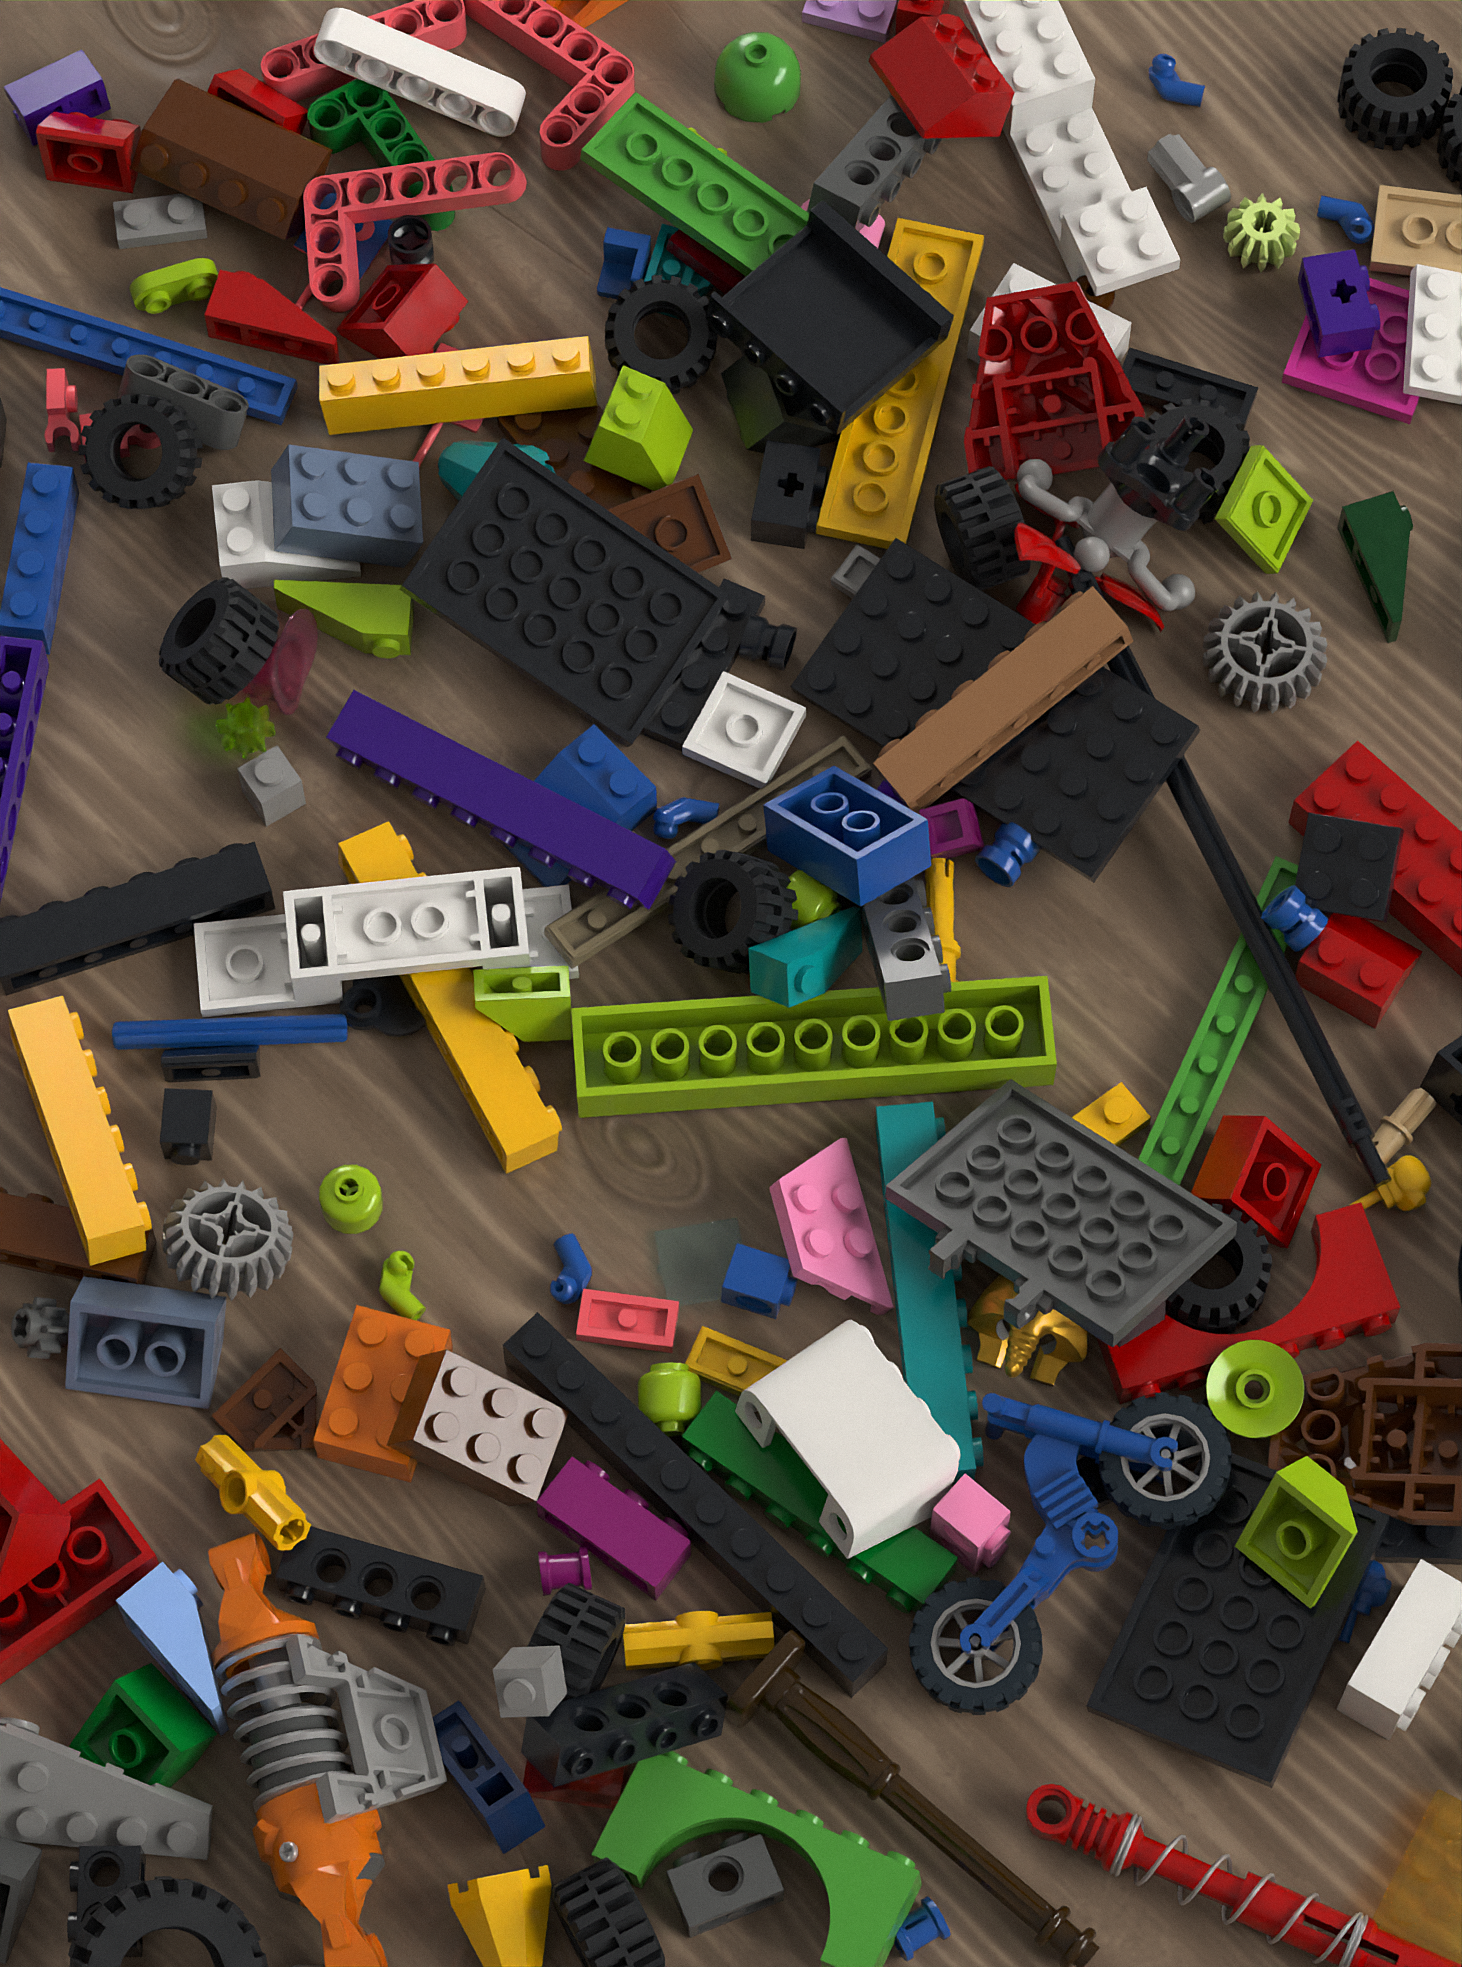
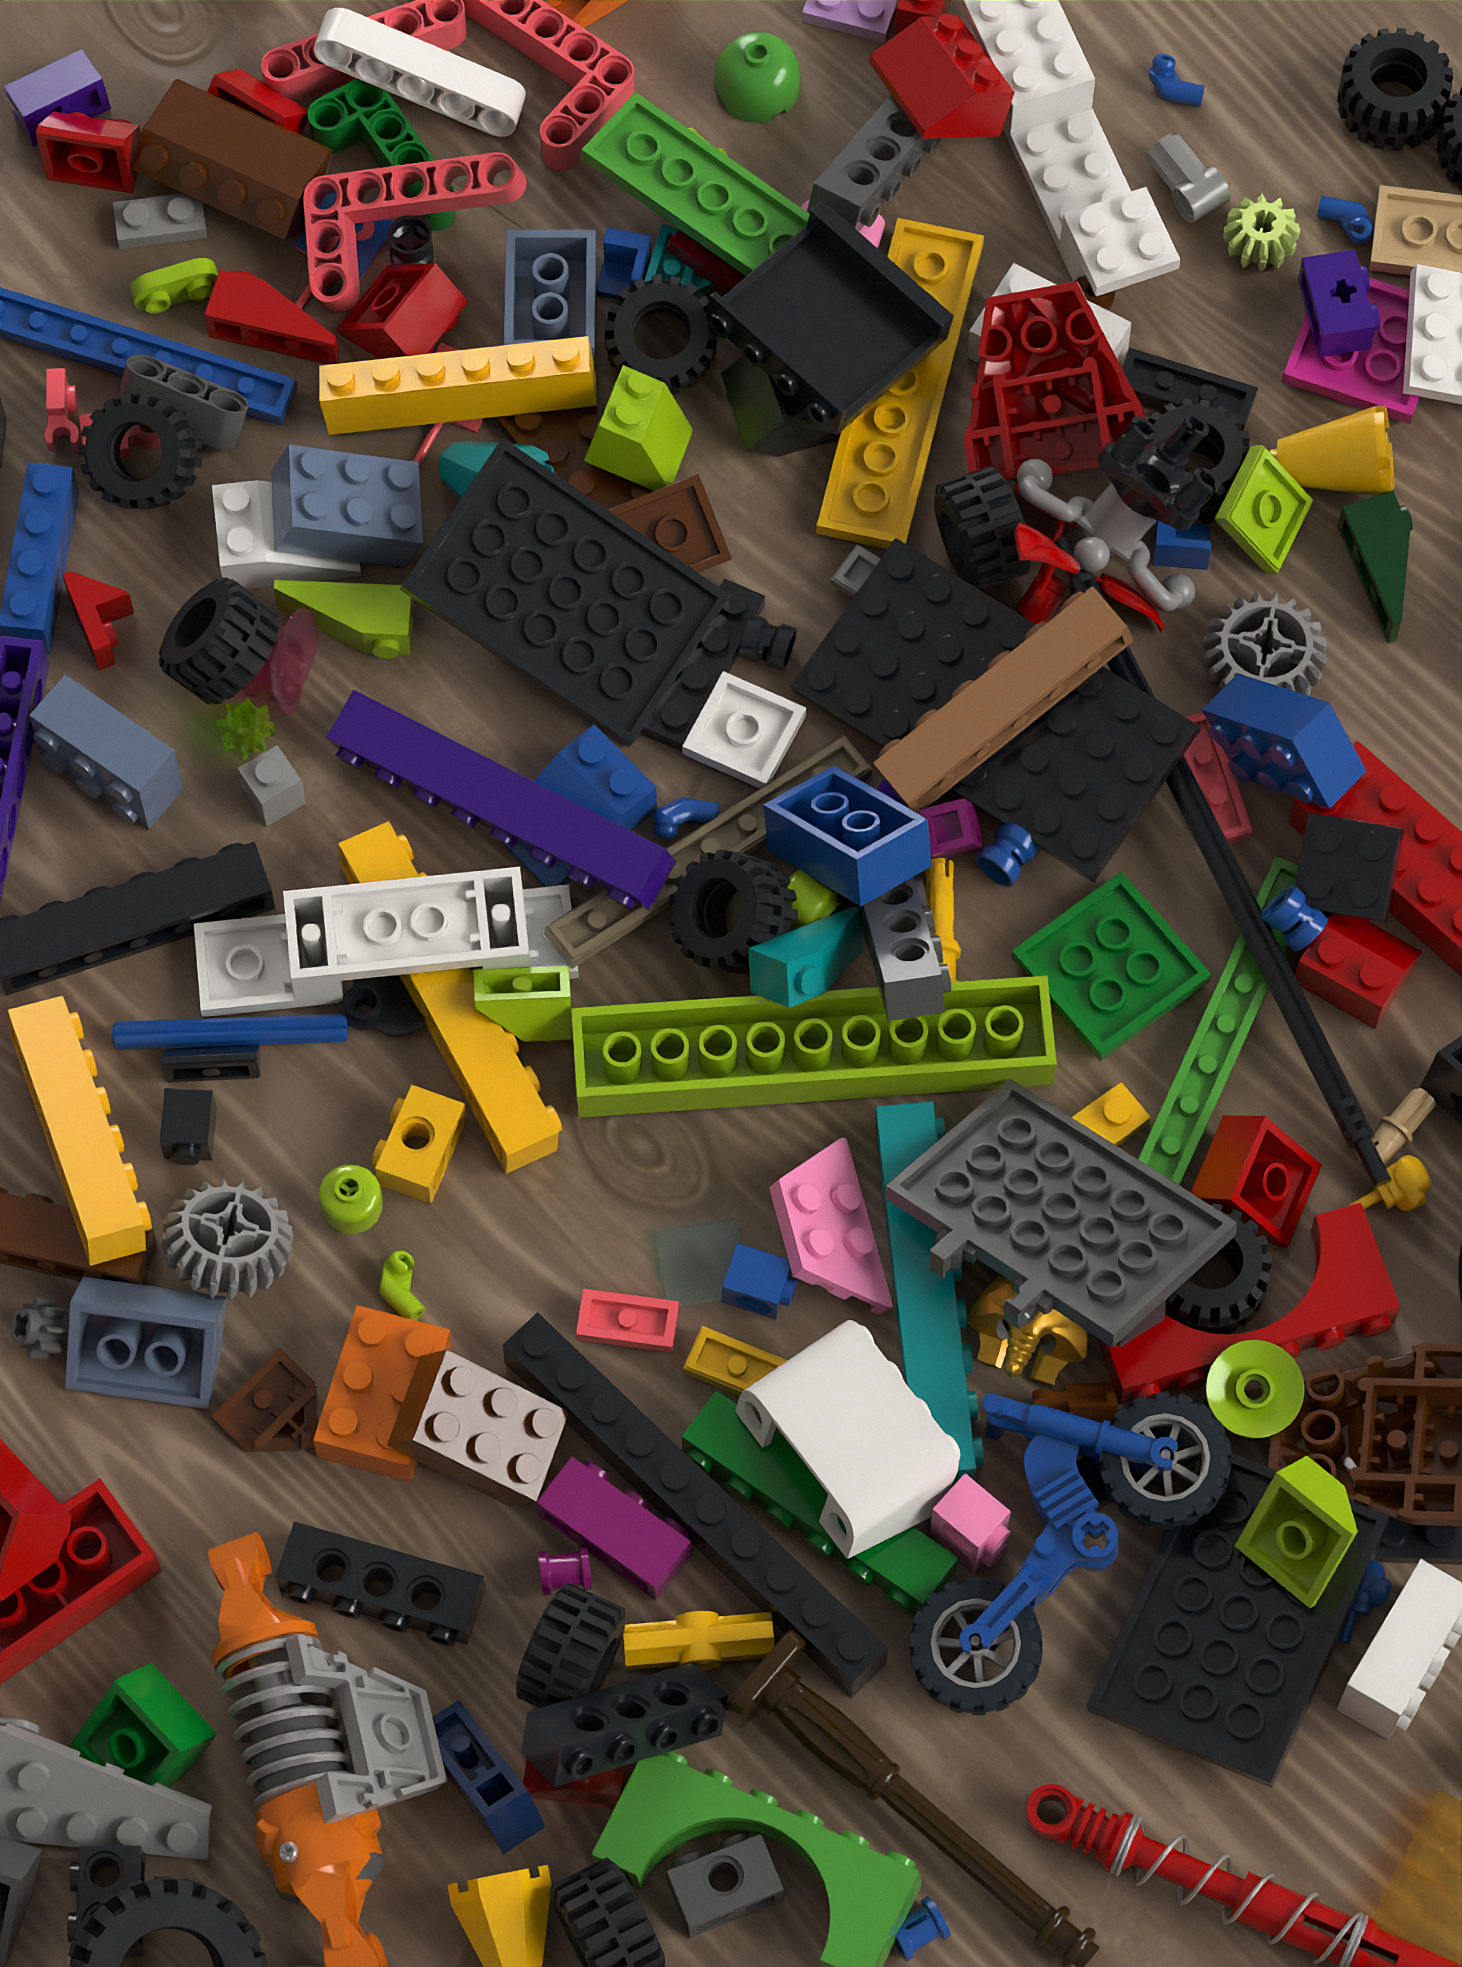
(95, 608): none -> red slope
(106, 753): none -> sand blue brick
(167, 1622): light blue slope -> none
(253, 1492): yellow piece -> none
(419, 1170): none -> yellow brick
(530, 1681): light grey brick -> none
(550, 286): none -> sand blue brick
(575, 1273): blue arm -> none
(670, 1397): lime head -> none
(783, 472): black brick -> none
(1086, 1400): none -> dark orange plate
(1112, 965): none -> green plate
(1182, 548): none -> blue panel
(1218, 783): none -> coral tile
(1283, 740): none -> blue brick
(1342, 454): none -> yellow cone

